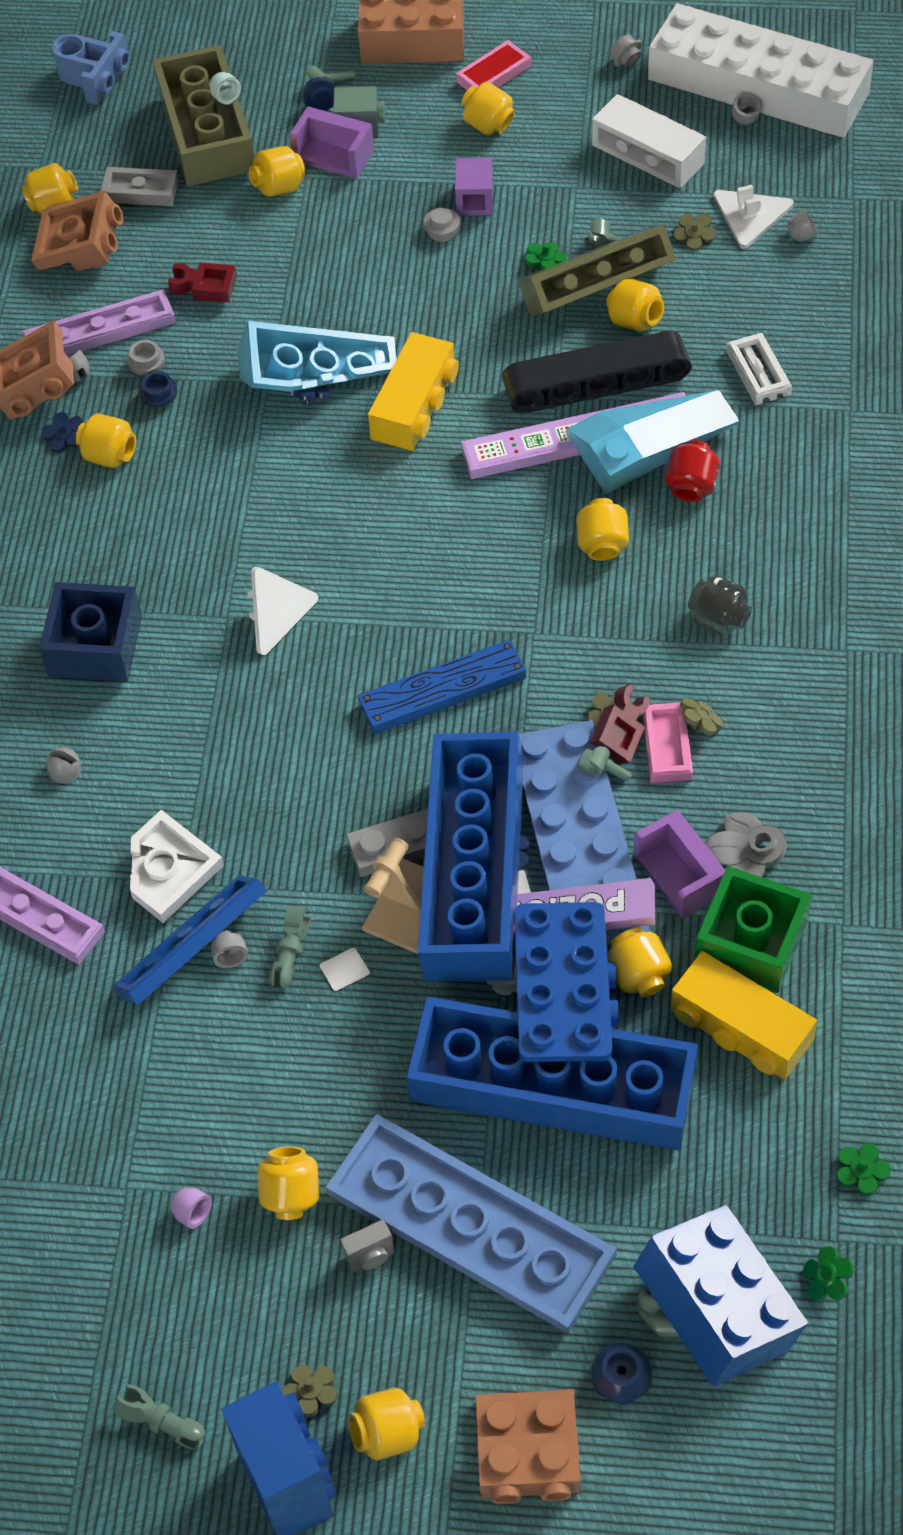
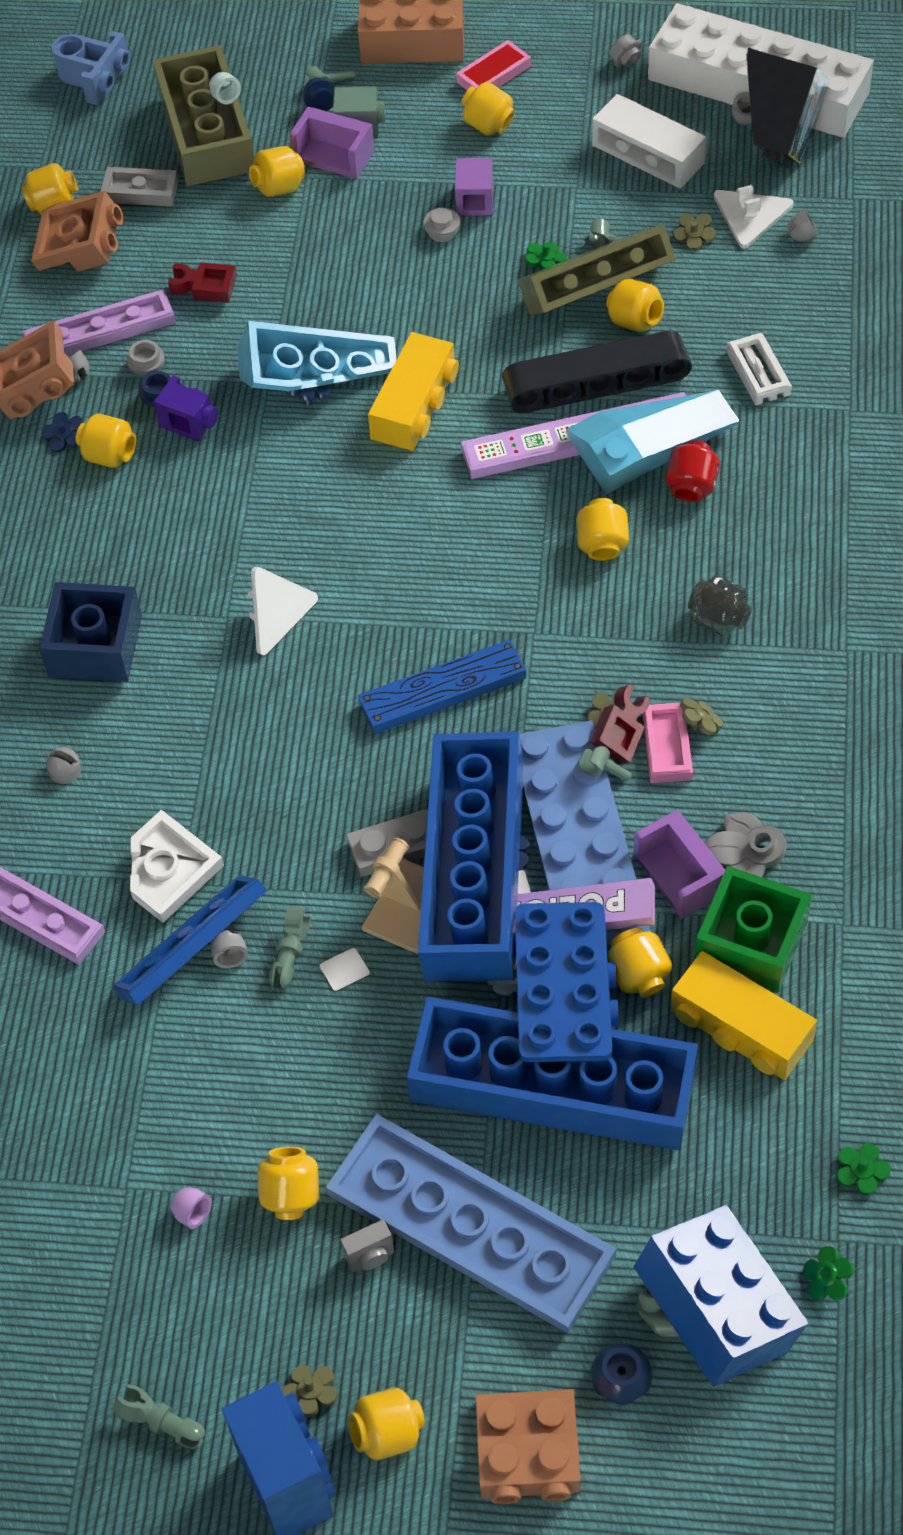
(184, 410): none -> dark purple brick
(783, 105): none -> black slope

